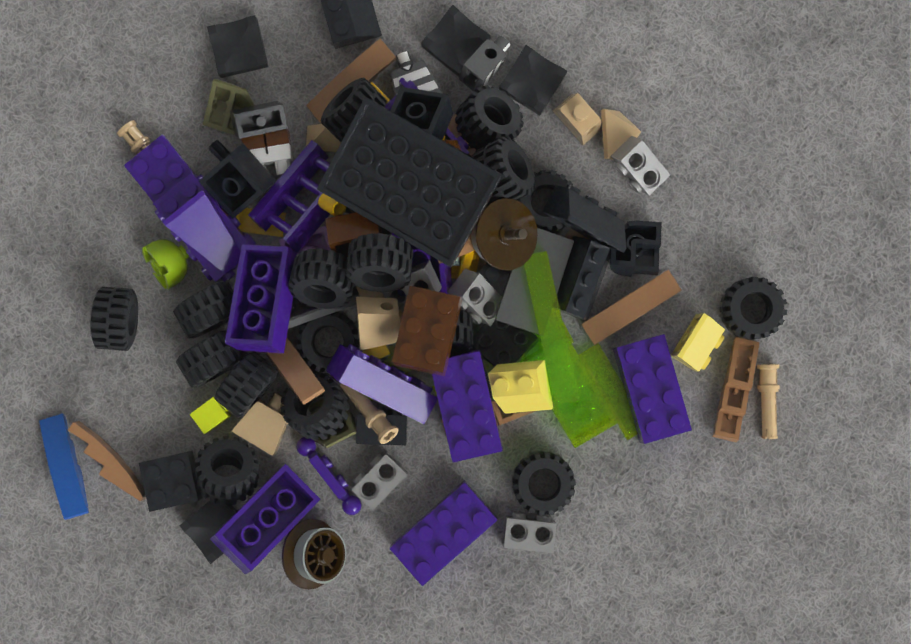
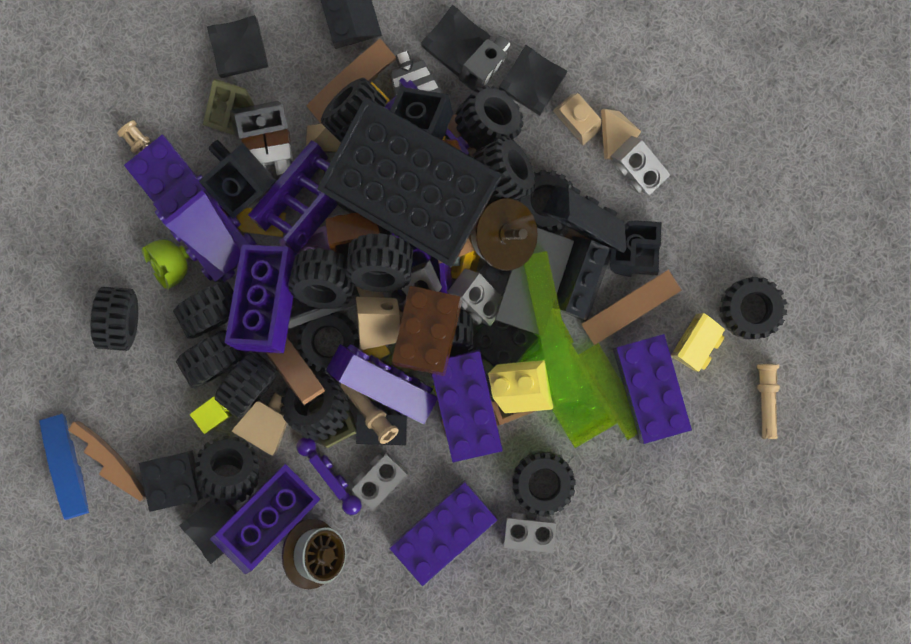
(331, 205): yellow hinge -> none
(736, 389): medium nougat slope -> none

